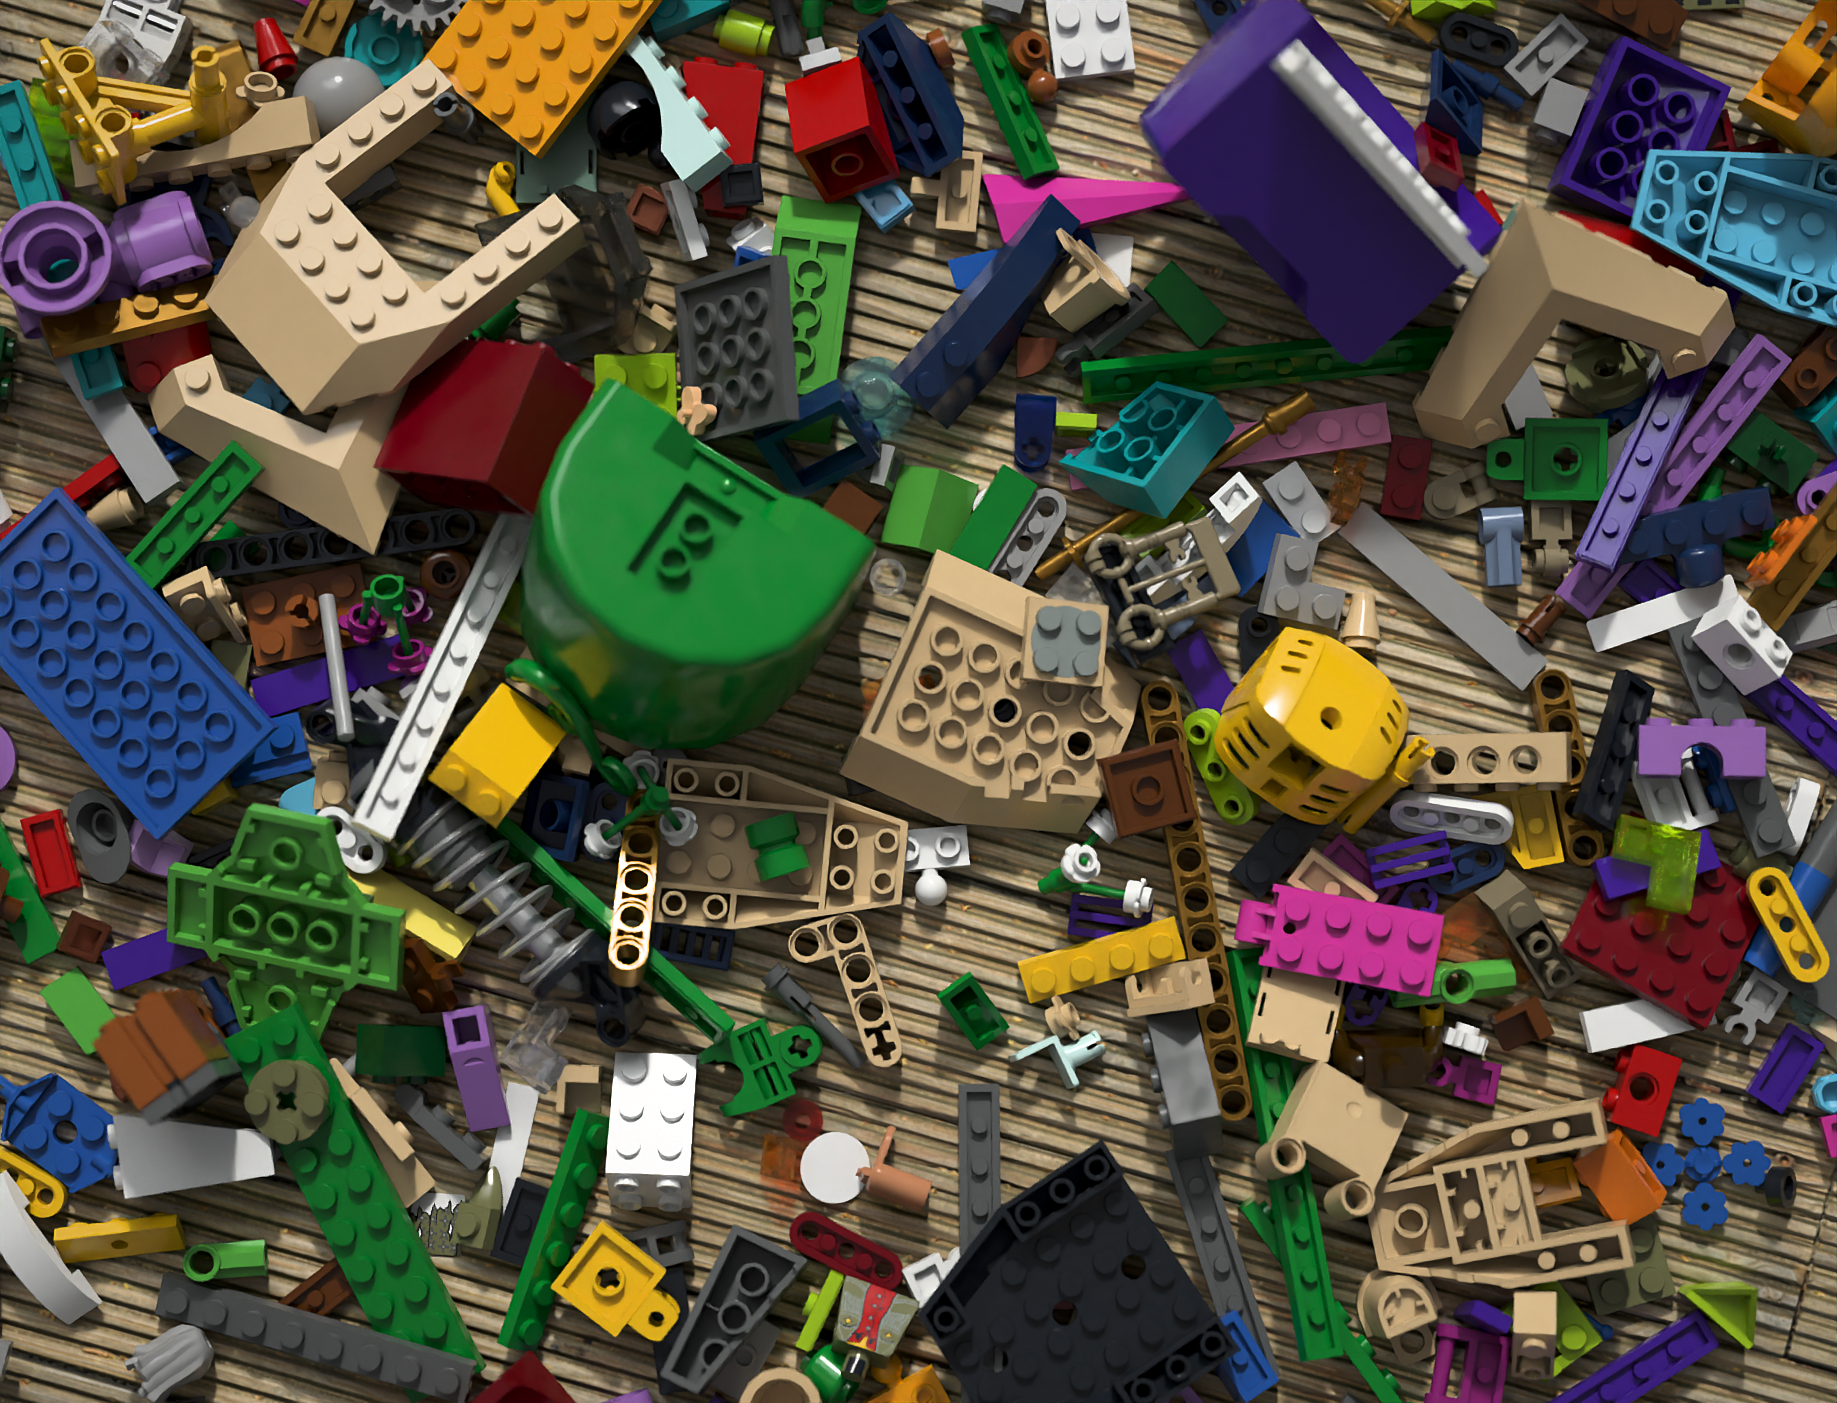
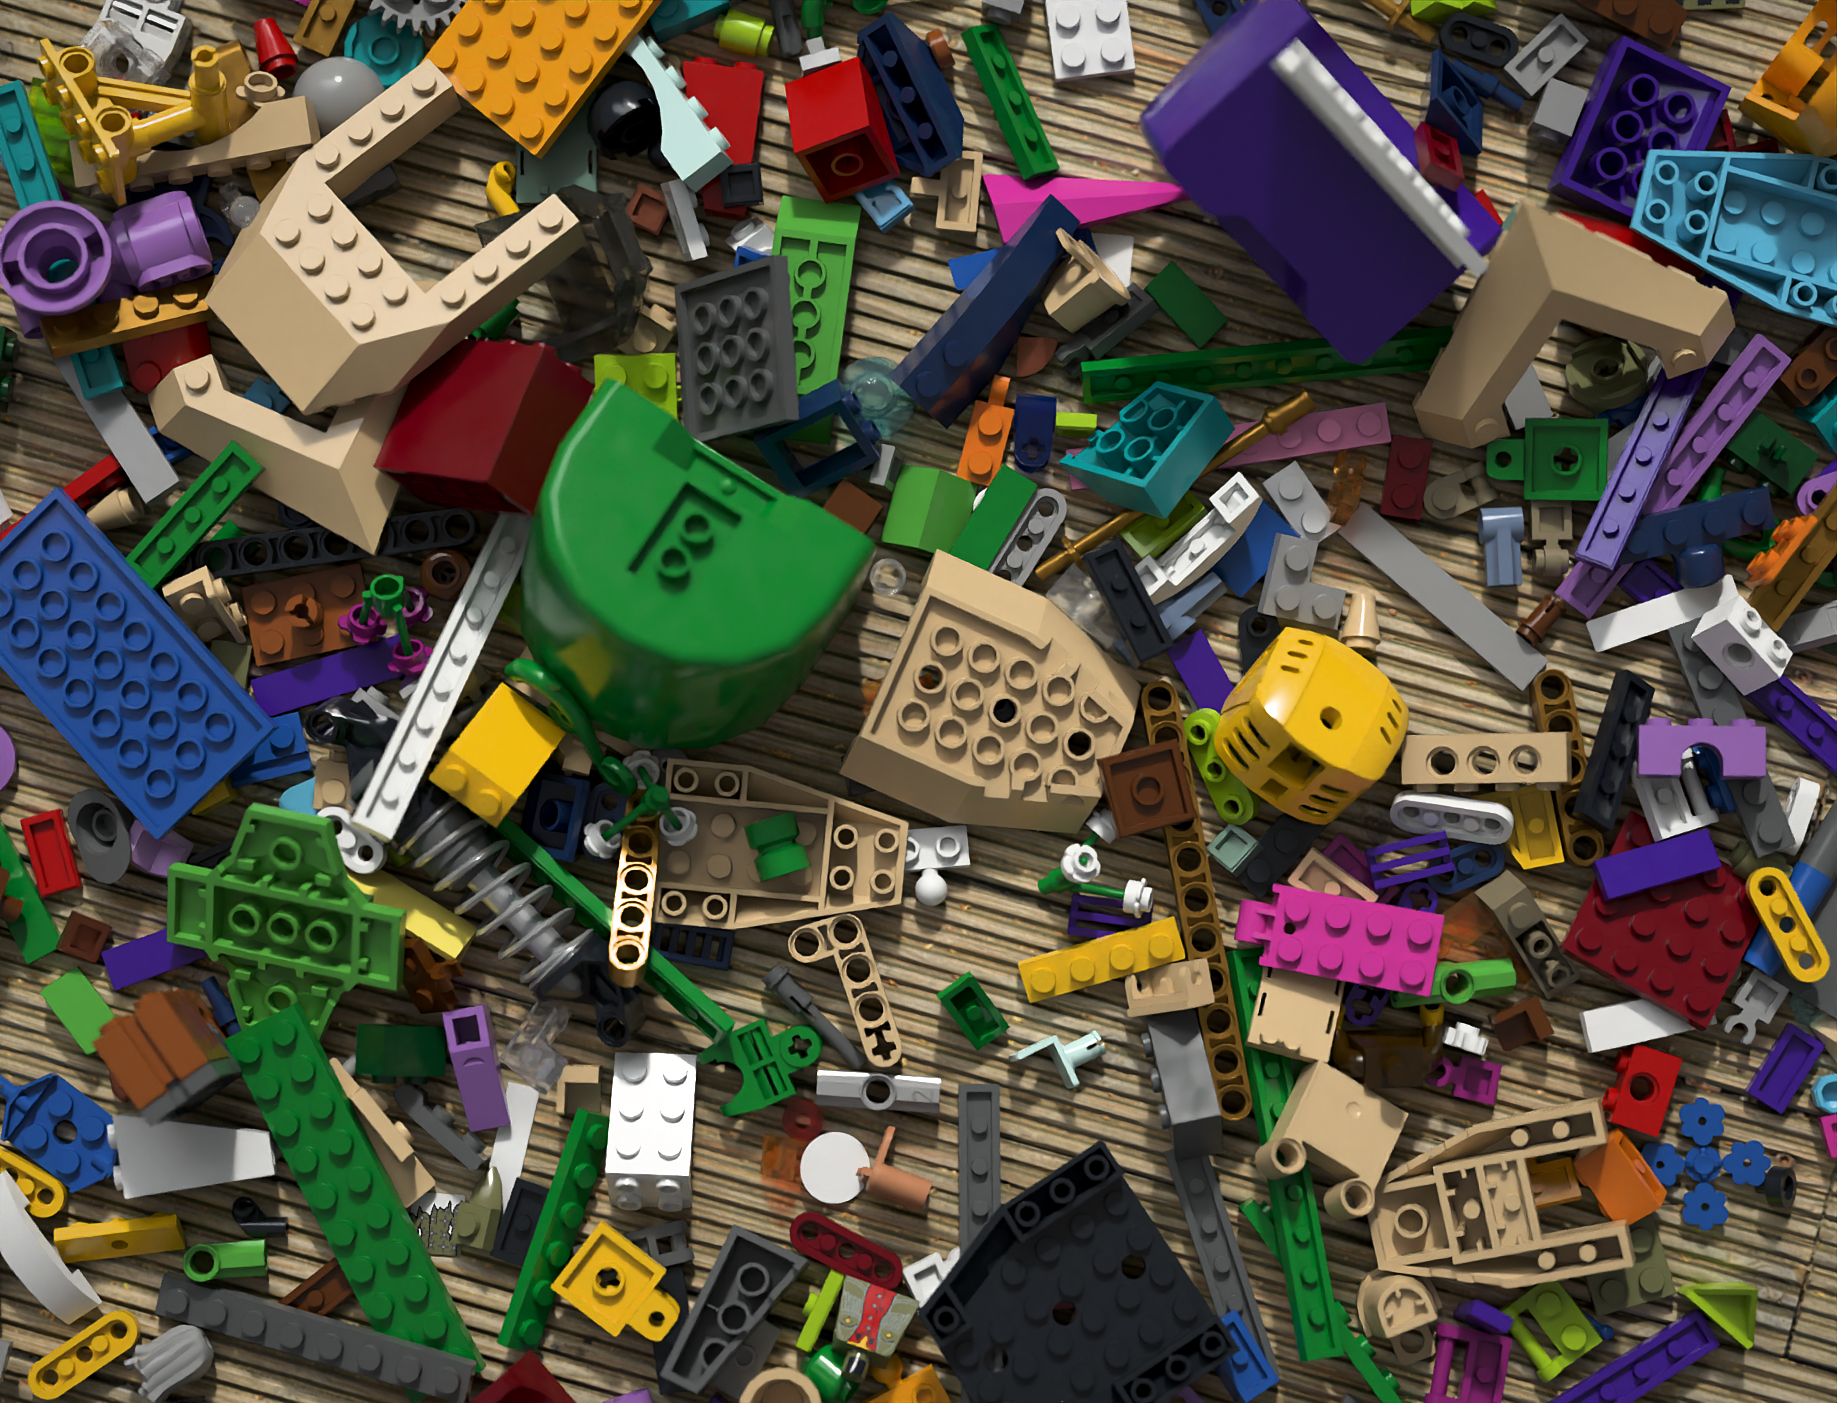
(68, 1361): none -> yellow plate
(255, 1222): none -> black arm
(265, 1105): olive plate -> none
(336, 667): light grey bar -> none
(458, 117): dark grey axle -> none
(694, 413): light nougat piece -> none
(906, 1091): none -> light grey piece
(987, 436): none -> orange plate
(1042, 85): dark orange plate -> none
(1063, 1019): tan plate -> none
(1064, 642): light grey piece -> none
(1212, 557): dark tan piece -> none
(1234, 849): none -> sand green tile
(1397, 775): yellow pin -> none
(1533, 1334): tan slope -> none
(1668, 851): clear neon green plate -> none

